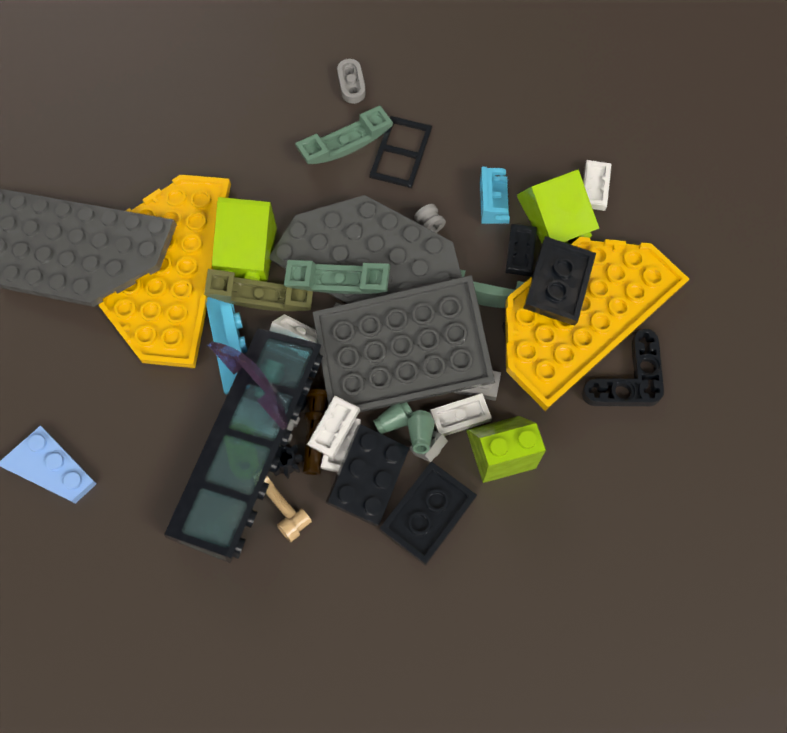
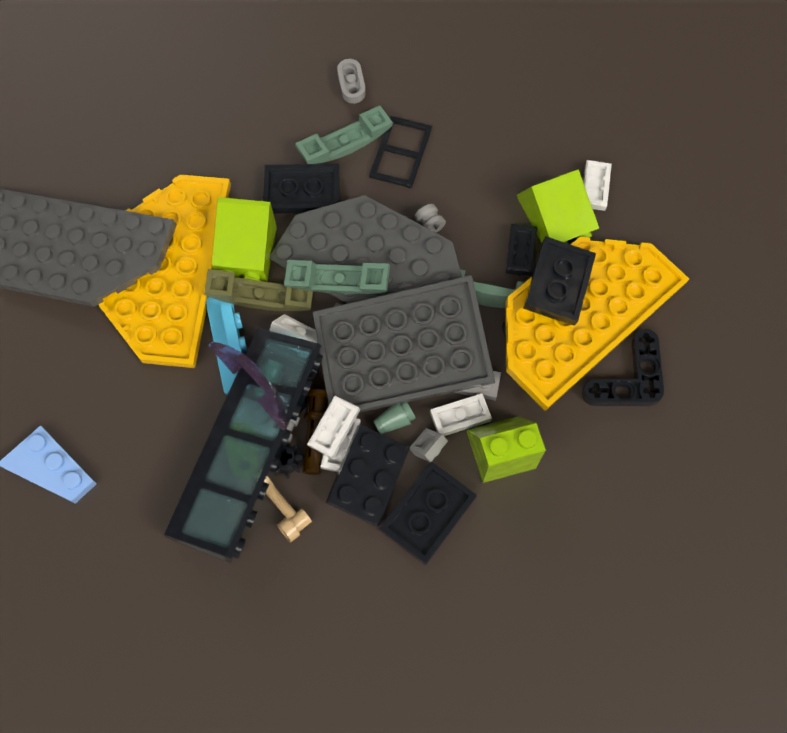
(301, 187): none -> black plate
(421, 430): sand green cone -> none
(494, 196): medium azure hinge -> none

